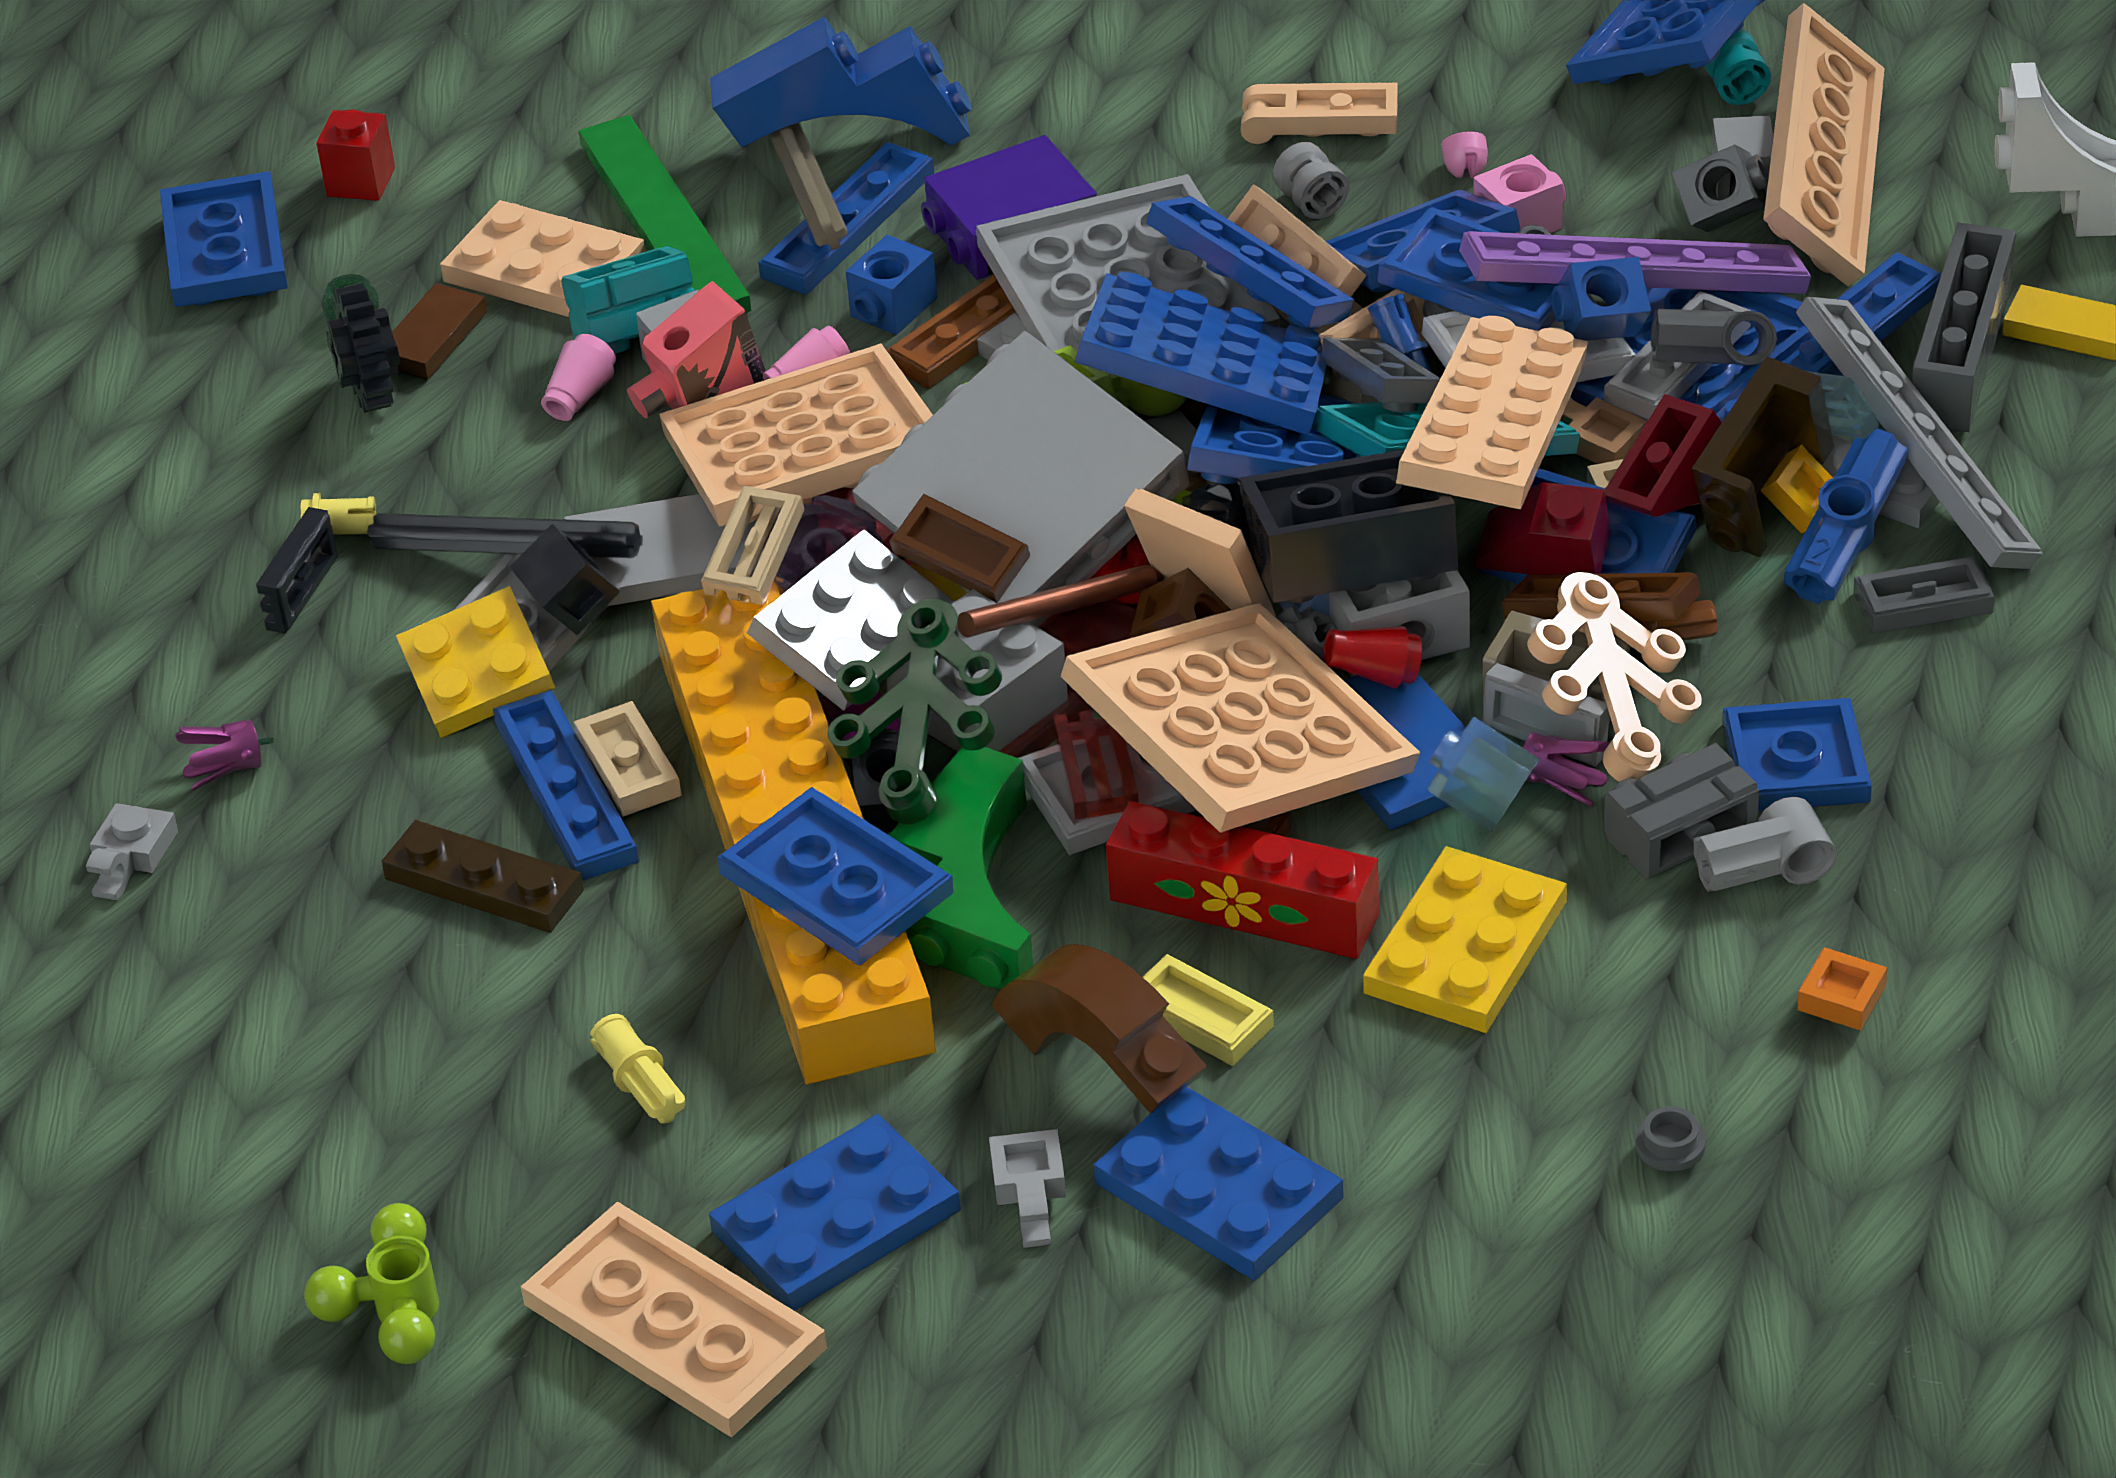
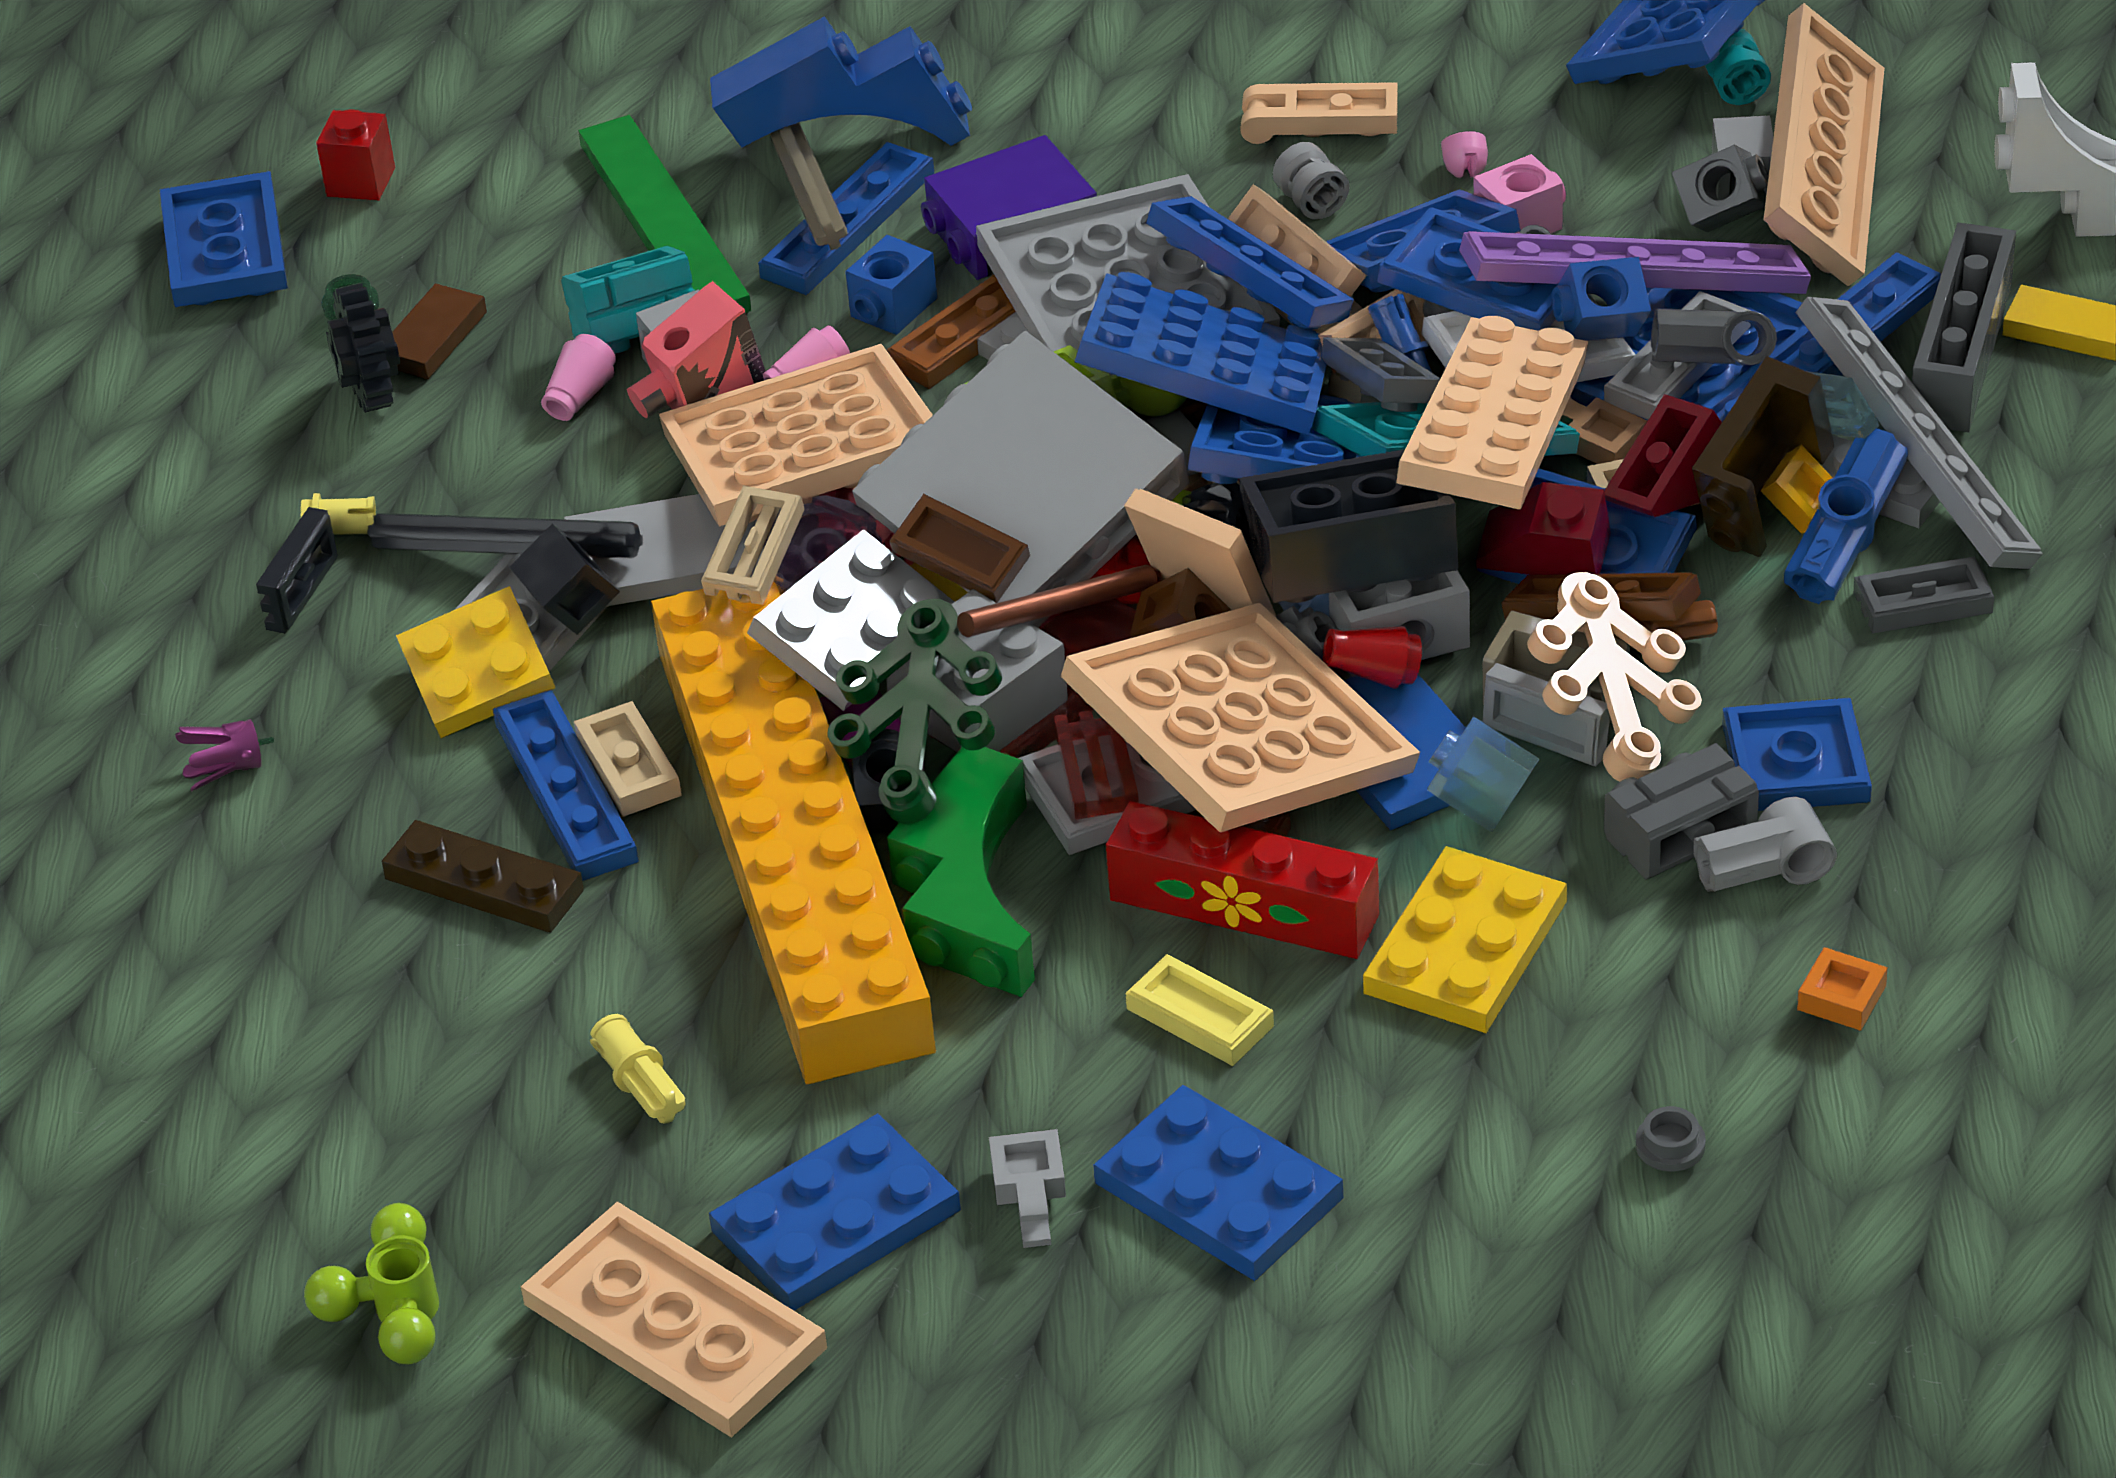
(128, 842): light grey plate -> none
(526, 253): light nougat plate -> none
(835, 875): blue tile -> none
(1109, 1010): reddish brown arch -> none
(1559, 771): flat silver piece -> none

